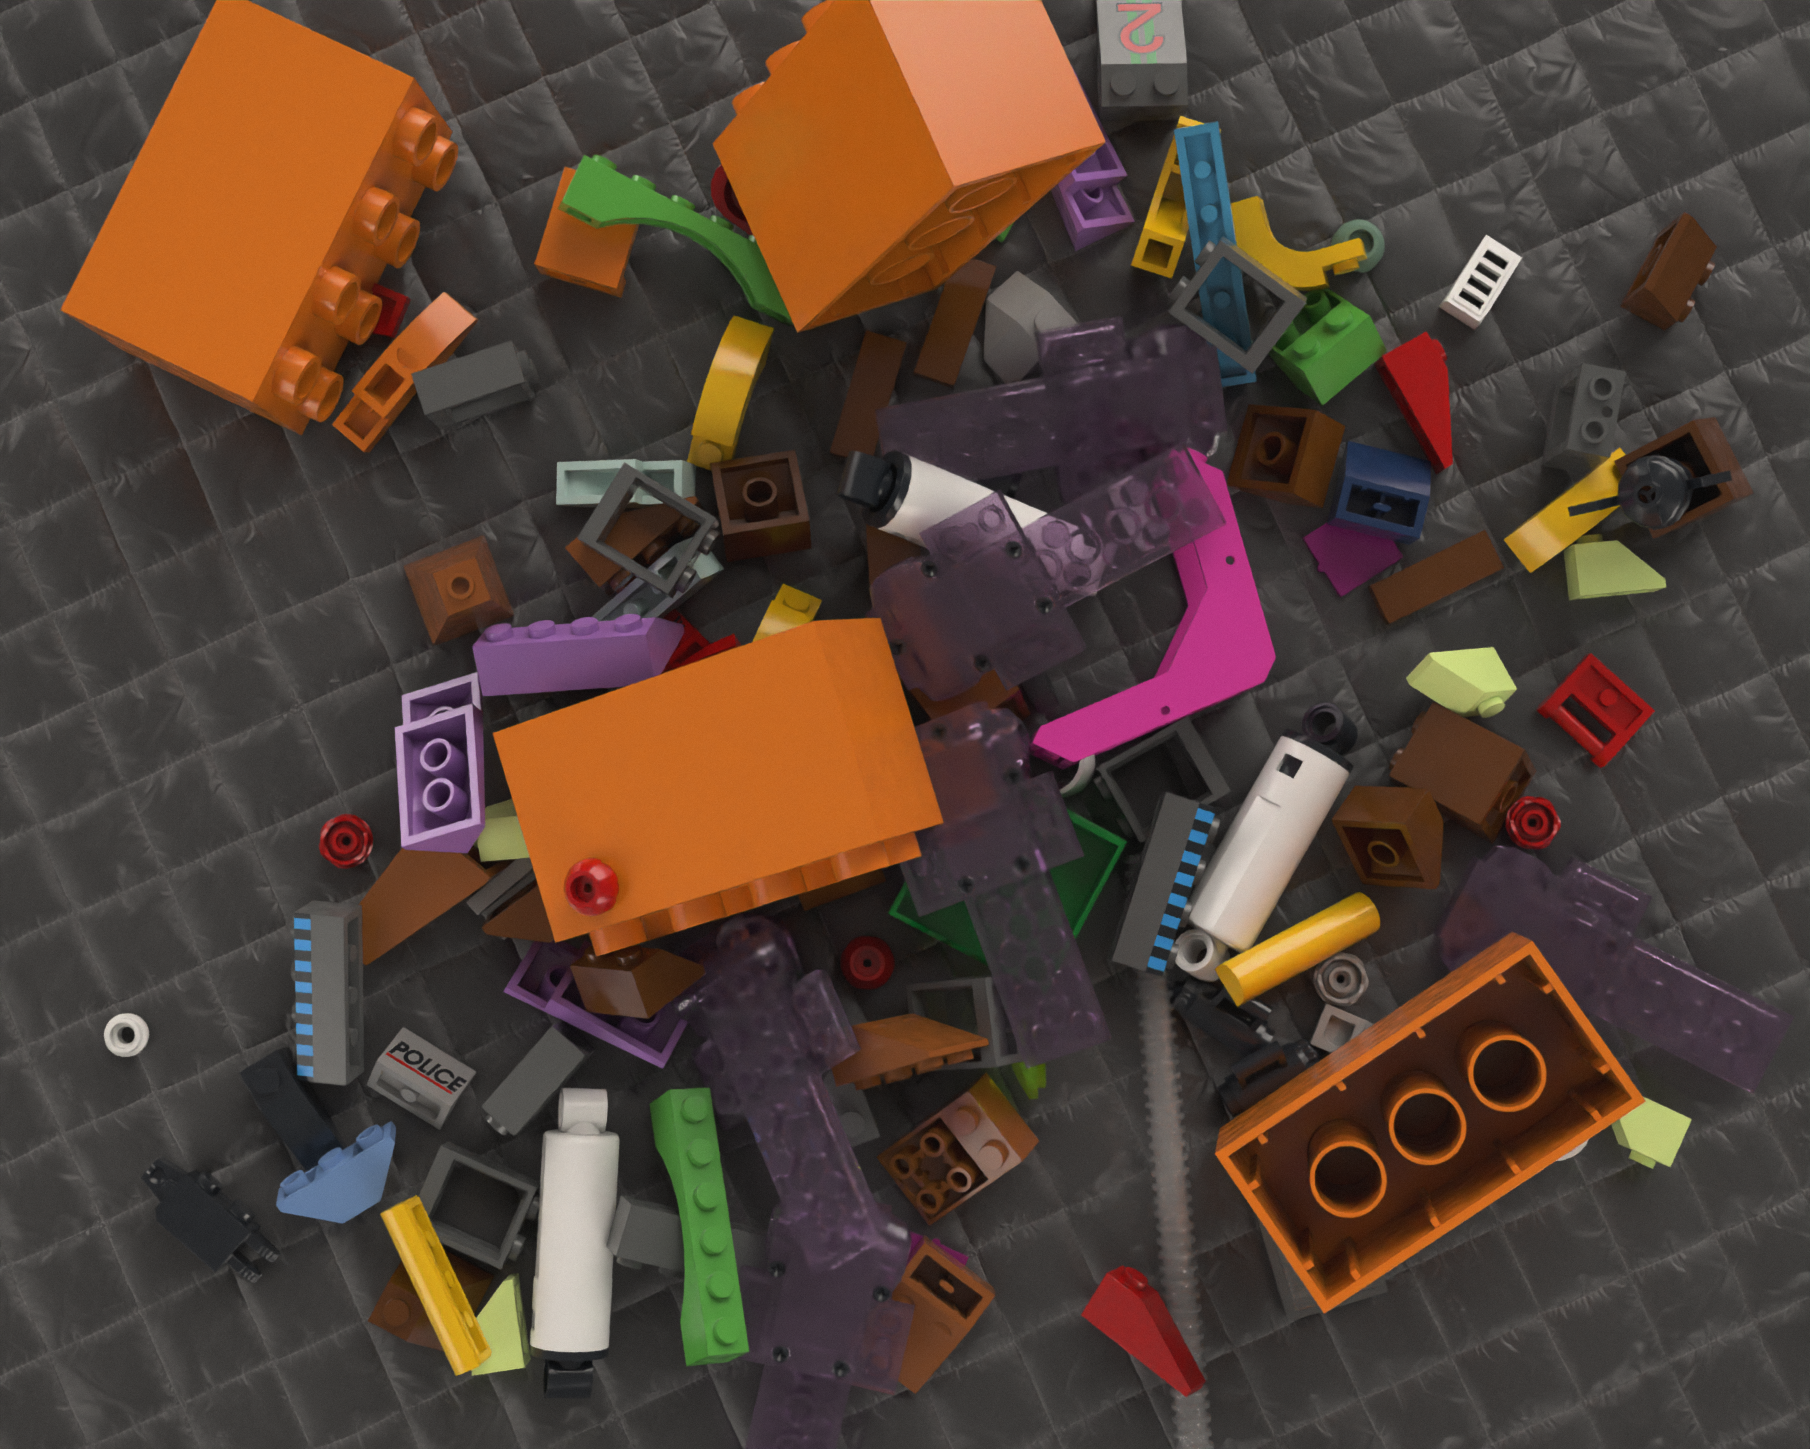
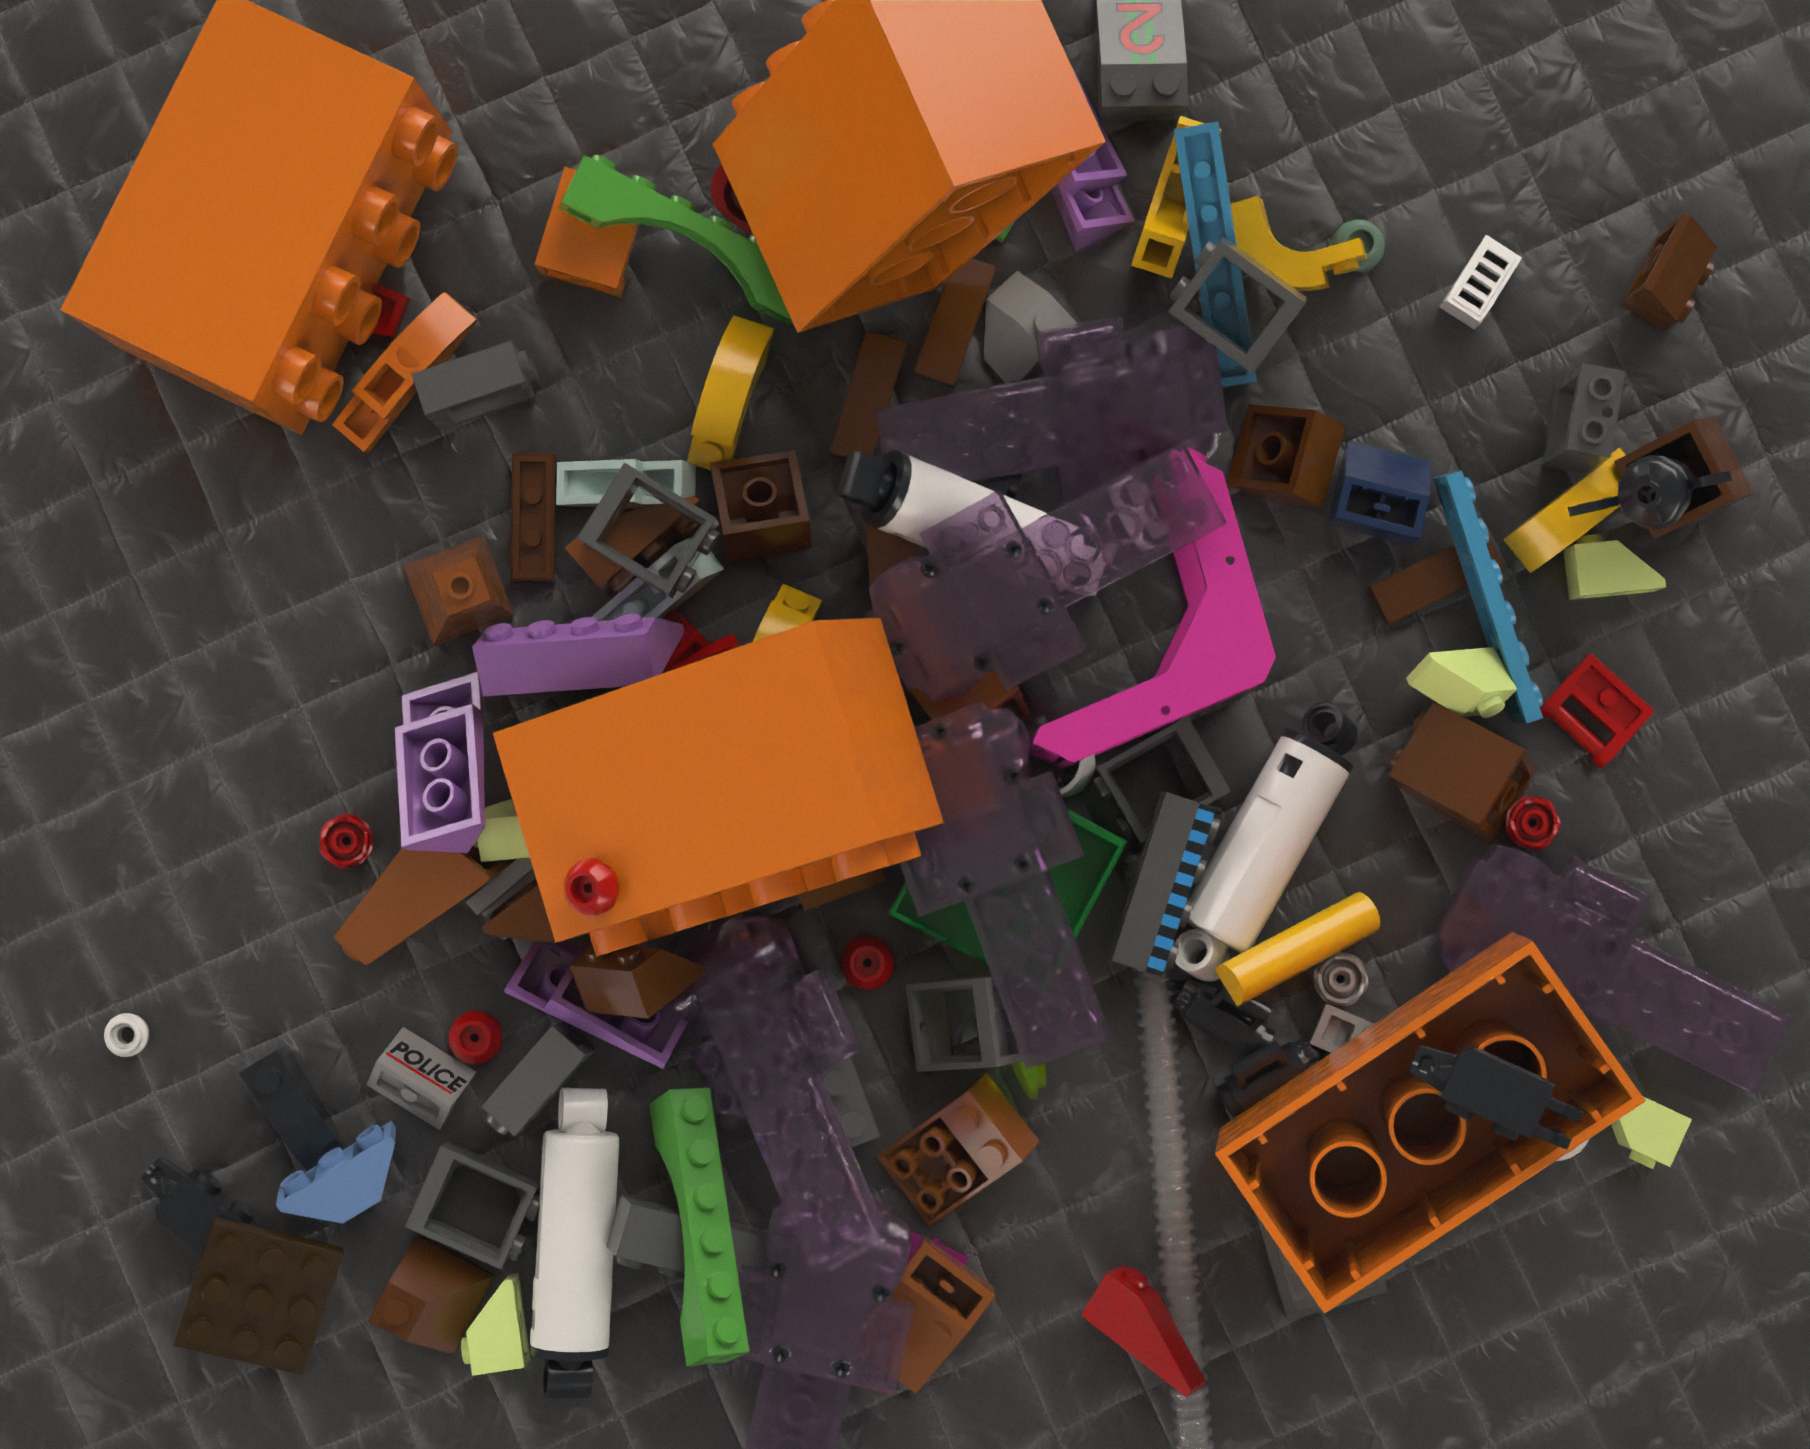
(258, 1296): none -> dark brown plate
(328, 992): dark grey brick -> none
(436, 1285): yellow brick -> none
(489, 1039): none -> red plate
(533, 517): none -> reddish brown tile
(902, 1043): dark orange slope -> none
(1327, 345): bright green slope -> none
(1350, 556): magenta piece -> none
(1392, 835): reddish brown slope -> none
(1420, 388): red slope -> none
(1483, 583): none -> dark azure plate
(1494, 1090): none -> black hinge

